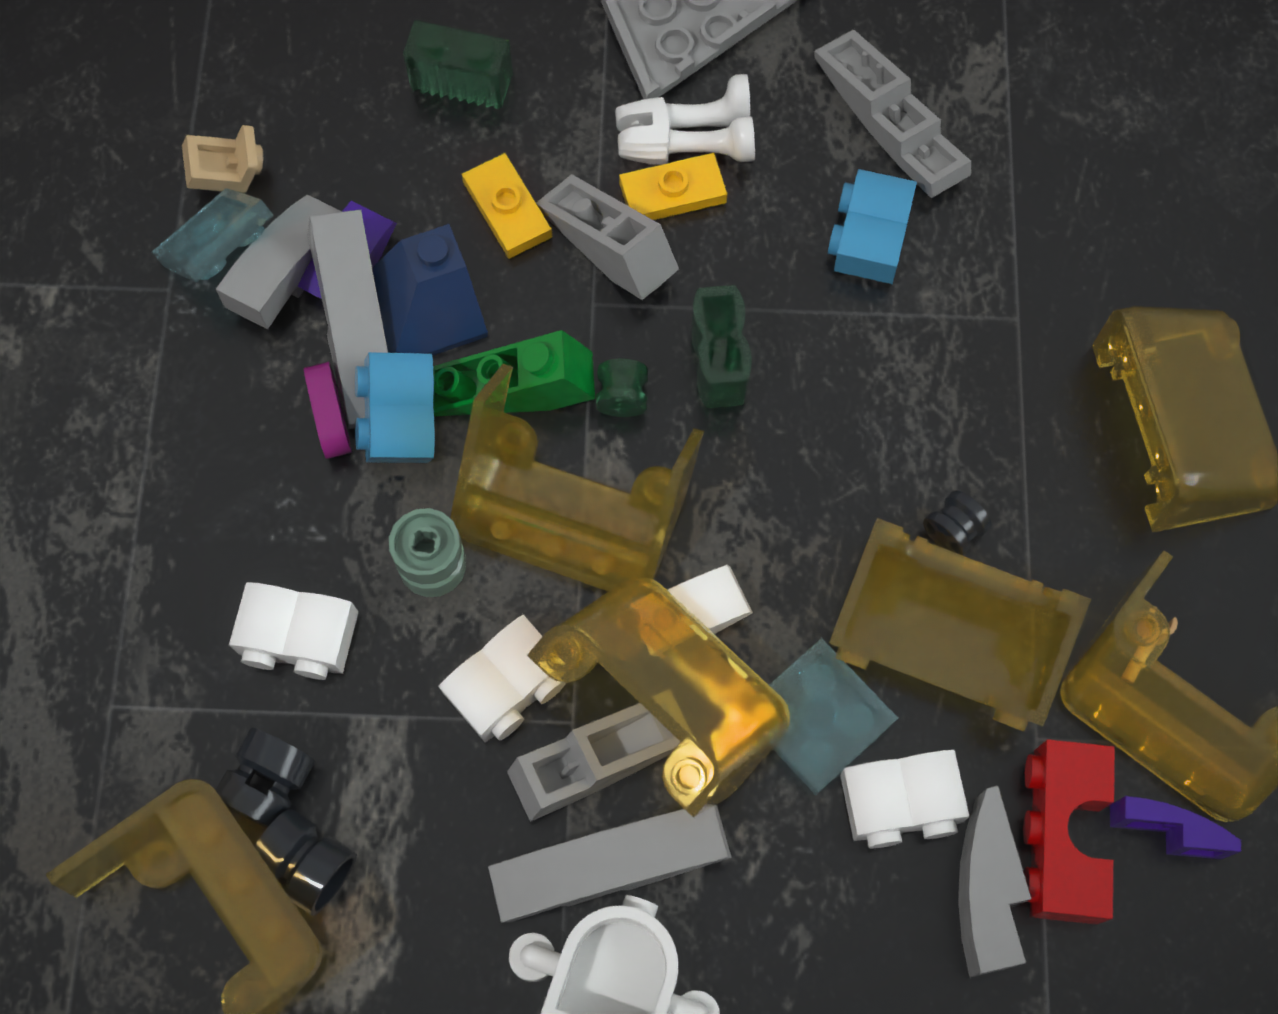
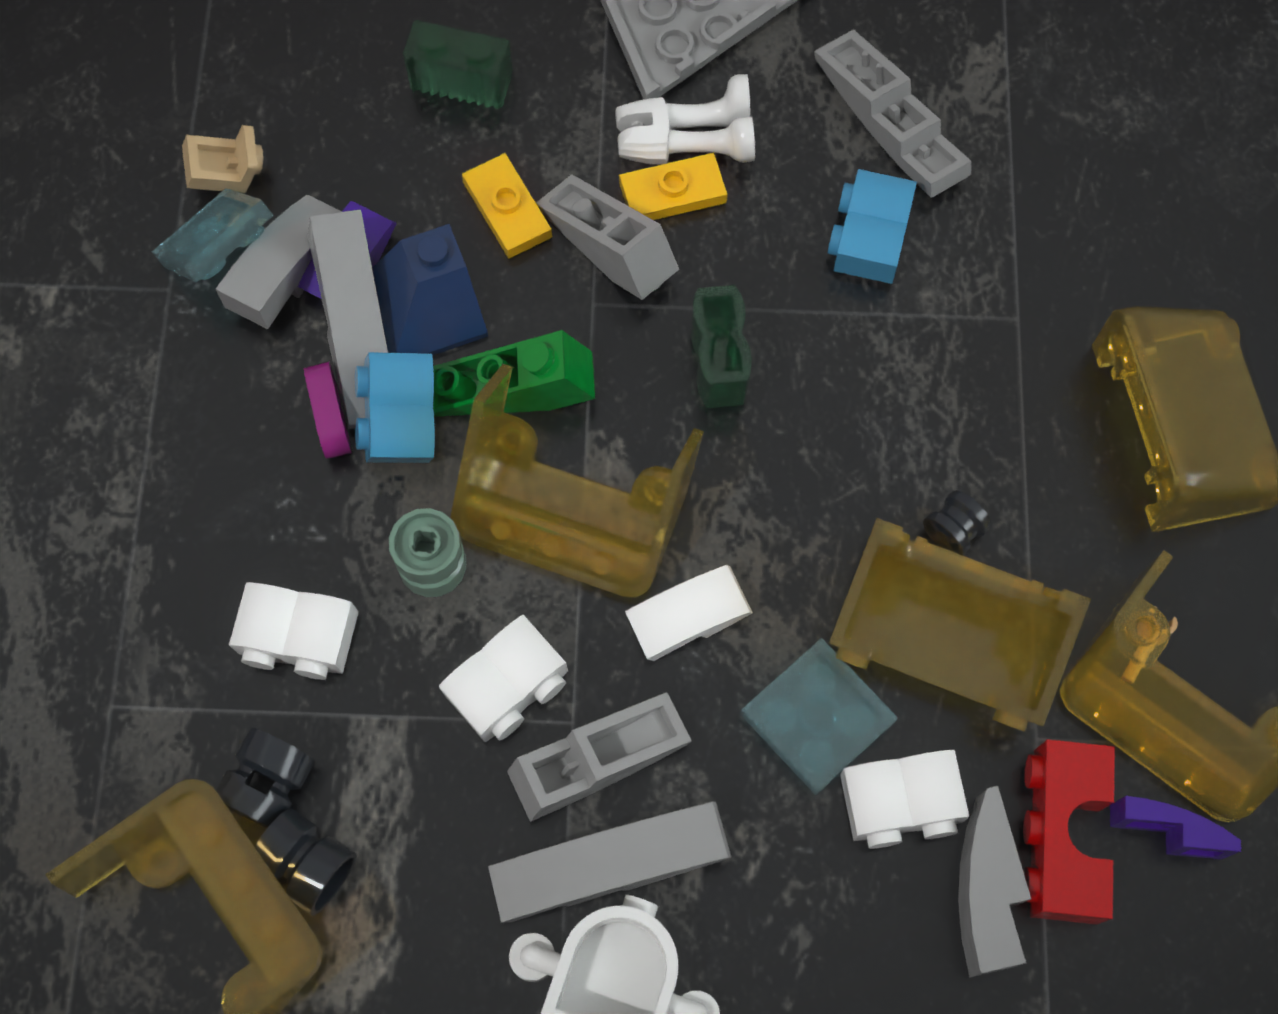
(622, 387): clear green wheel -> none
(682, 677): clear yellow windscreen -> none

